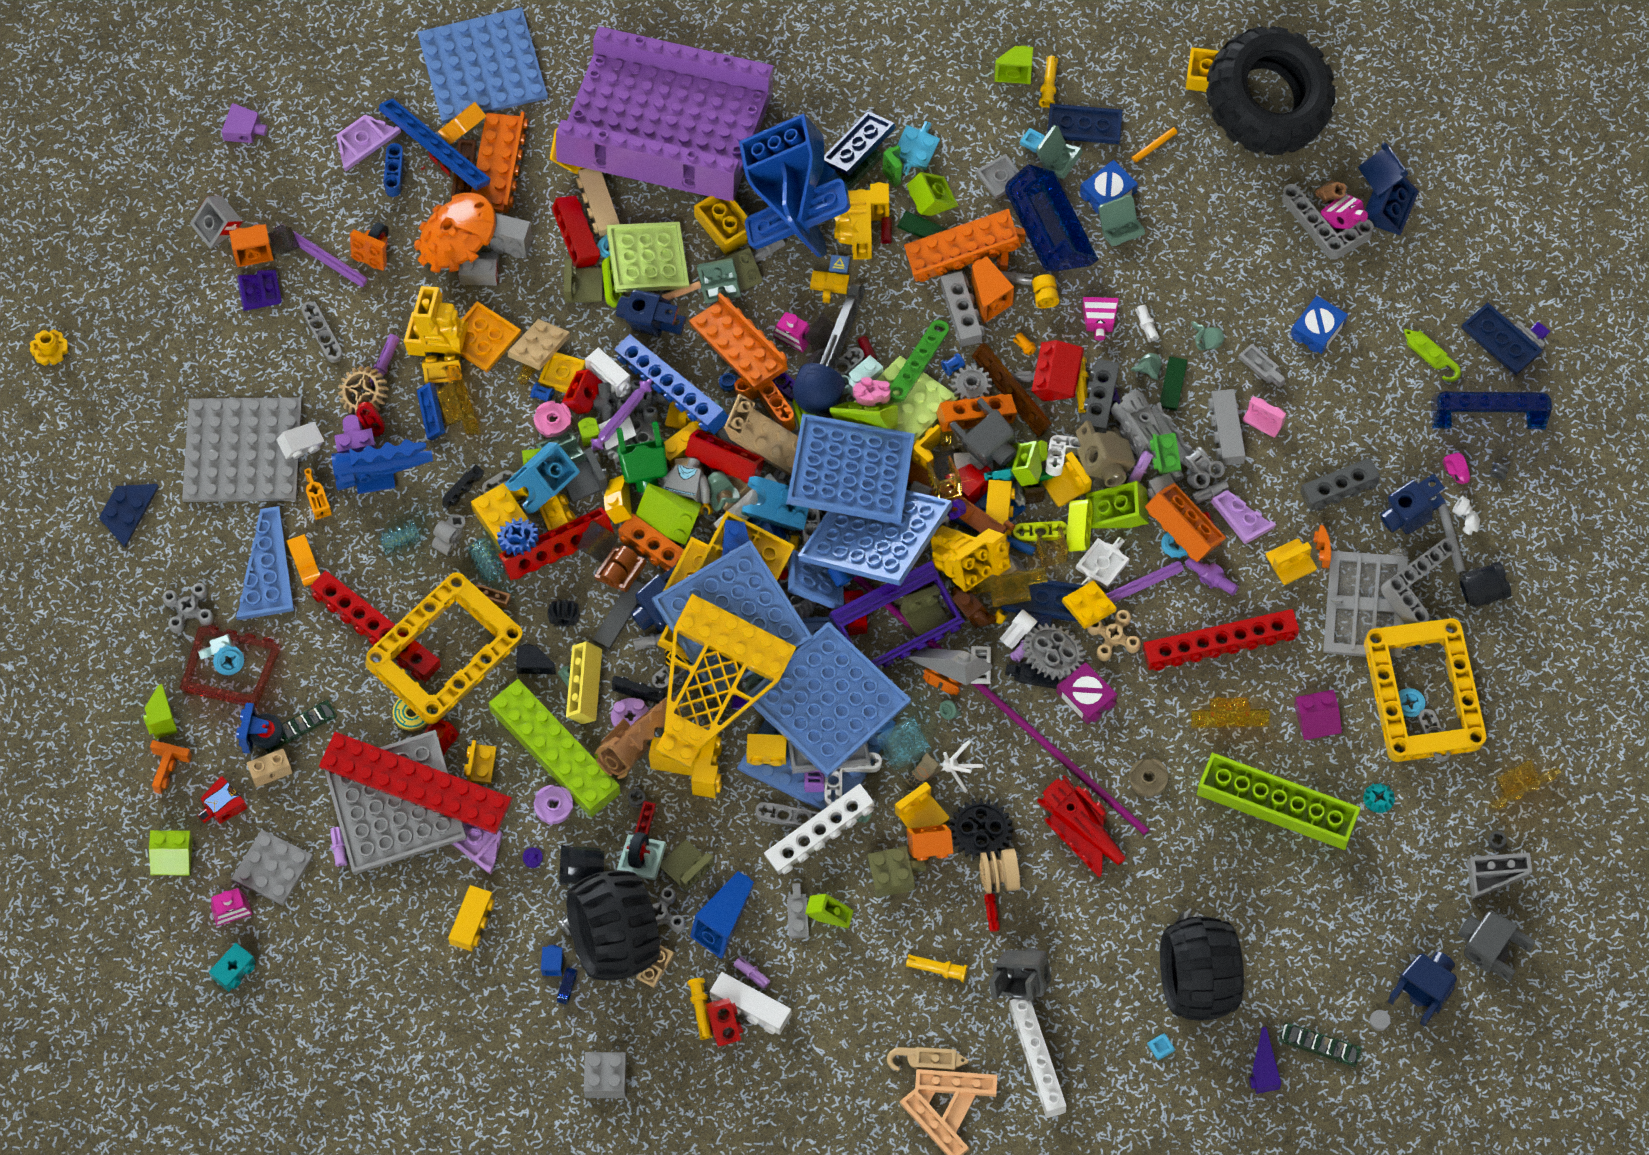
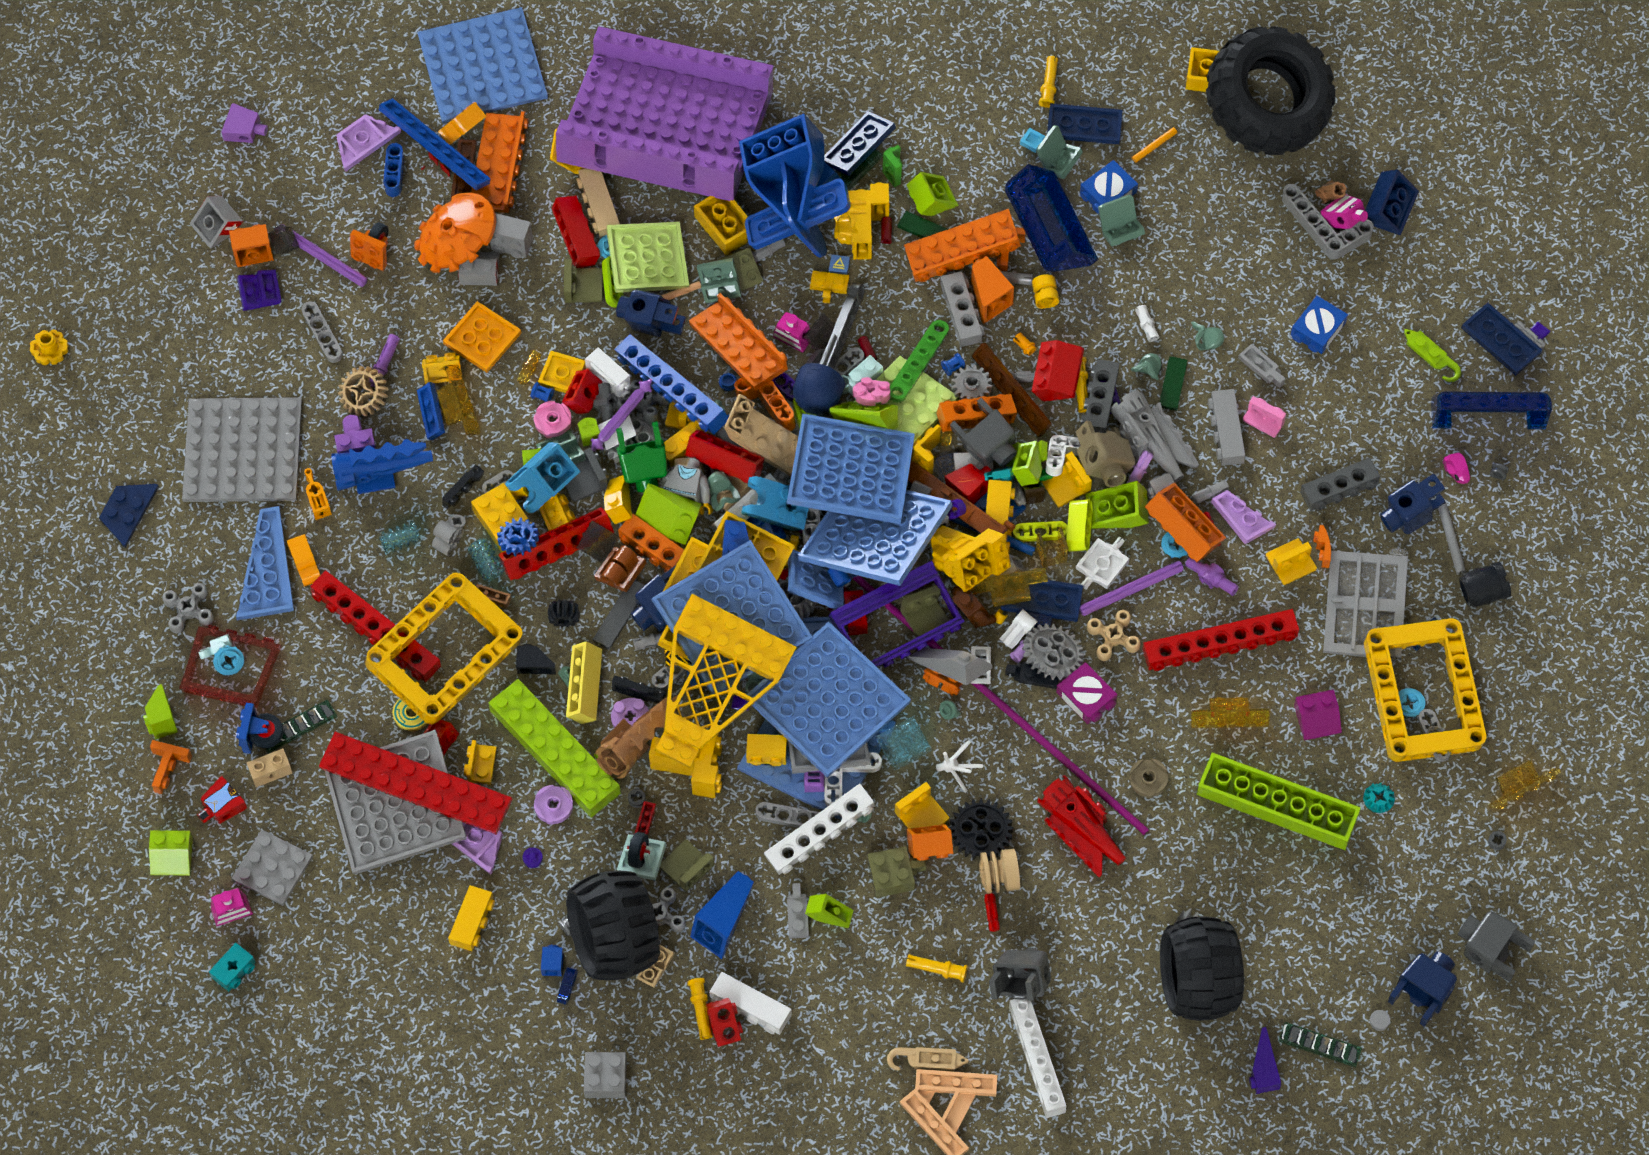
(300, 440): white brick -> none
(338, 847): lavender axle -> none
(370, 417): red plate -> none
(434, 326): yellow brick -> none
(538, 344): tan plate -> none
(579, 863): black piece -> none
(751, 972): lavender axle -> none
(917, 147): medium azure plate -> none
(924, 772): dark tan leg -> none
(939, 486): clear yellow piece -> none
(997, 174): light grey tile -> none
(1015, 65): lime slope -> none
(1089, 604): yellow plate -> none
(1099, 315): dark pink torso -> none
(1161, 1046): medium azure tile -> none
(1167, 453): bright green bracket -> none
(1201, 465): light grey piece -> none
(1383, 170): dark blue piece -> none
(1402, 592): light grey beam -> none
(1472, 520): white arm -> none
(1496, 872): light grey wedge -> none

